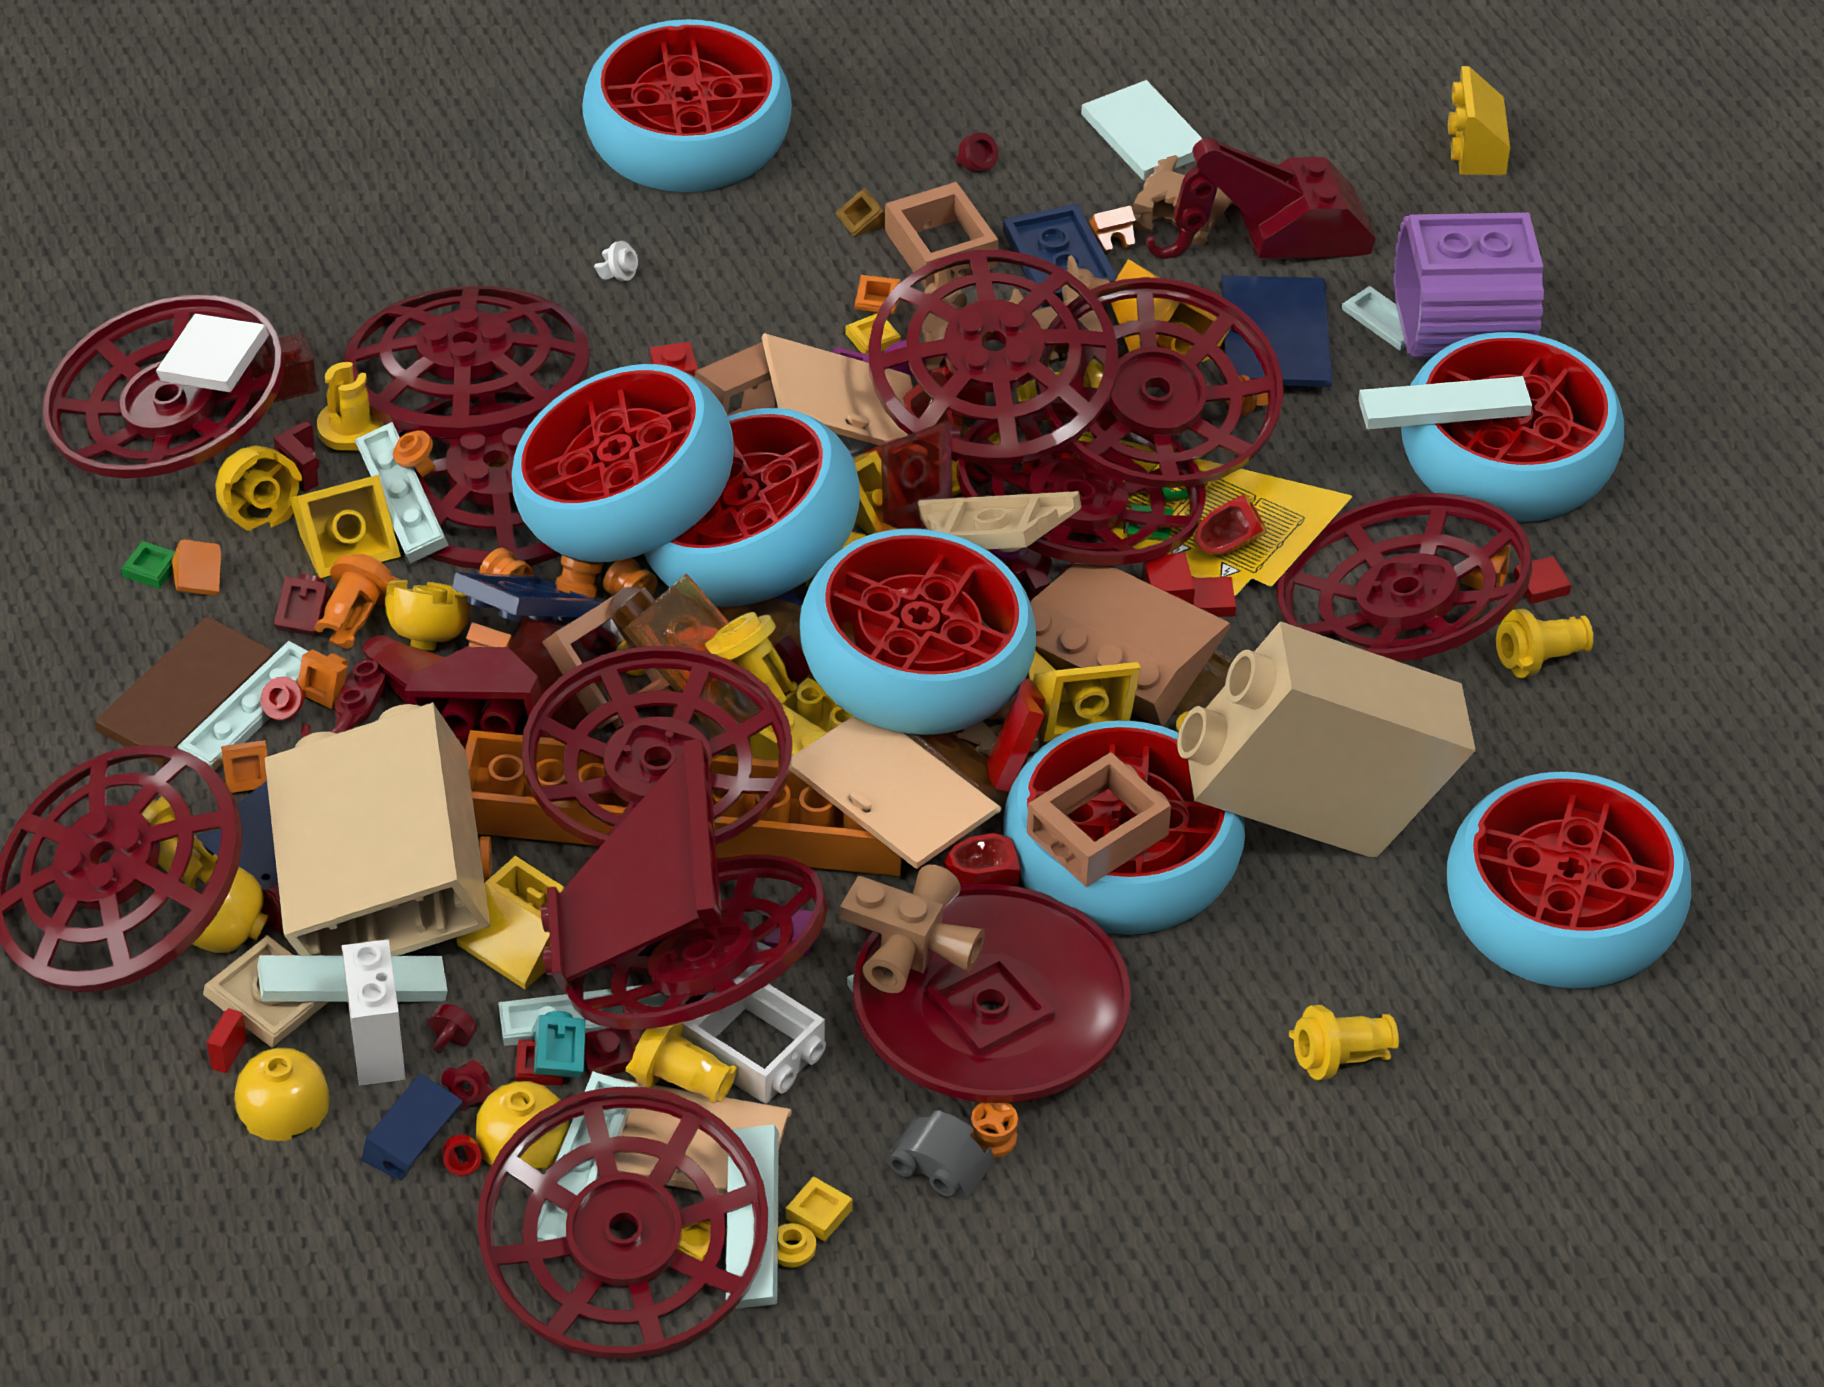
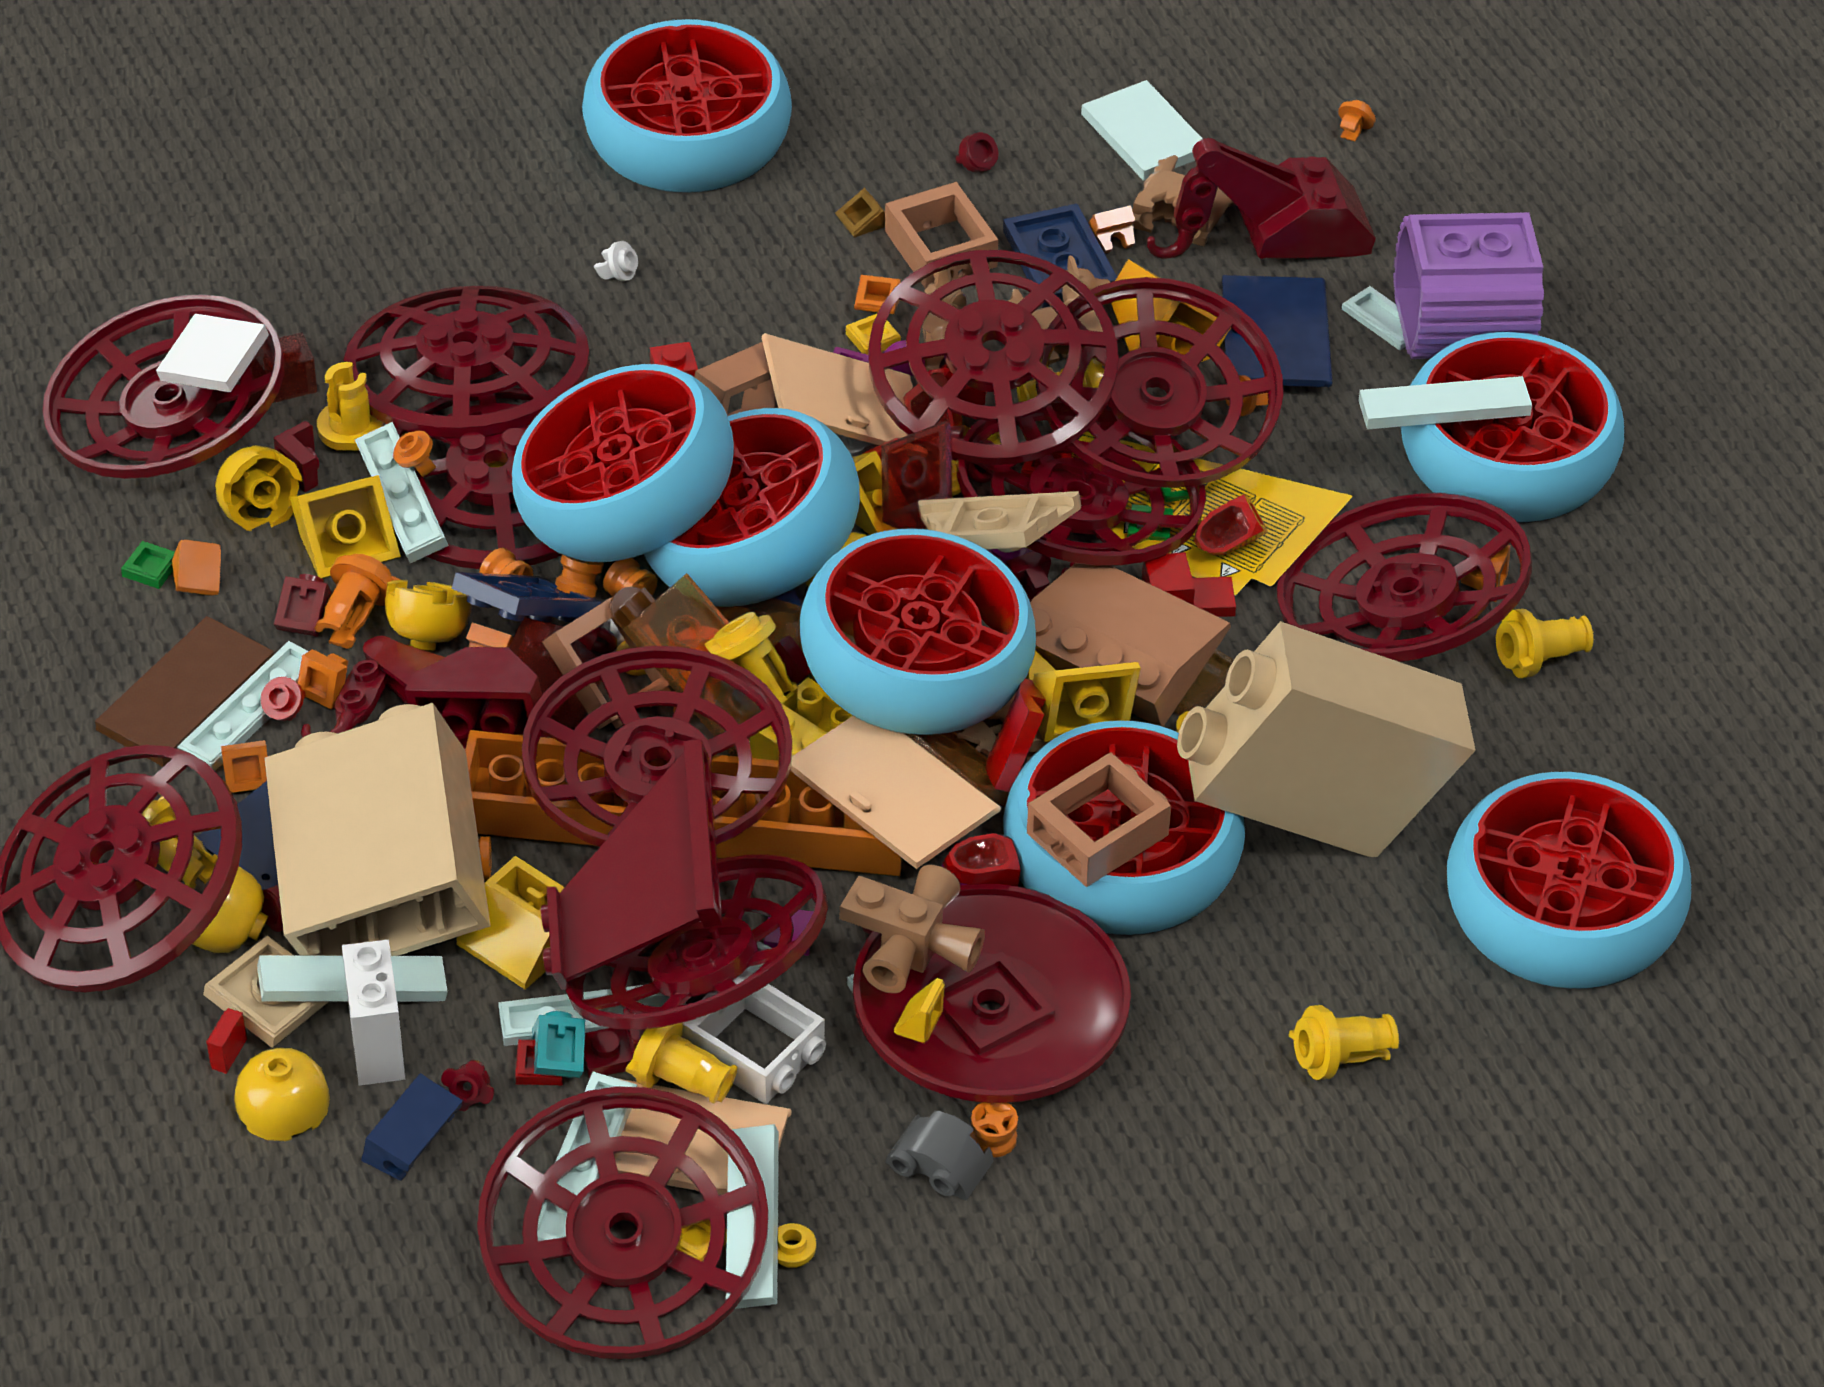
(450, 1156): red hinge -> none
(452, 1025): dark red tile -> none
(509, 1110): yellow cylinder -> none
(819, 1208): yellow plate -> none
(922, 1012): none -> yellow slope
(1355, 117): none -> orange plate
(1479, 126): yellow slope -> none
(1546, 580): red tile -> none

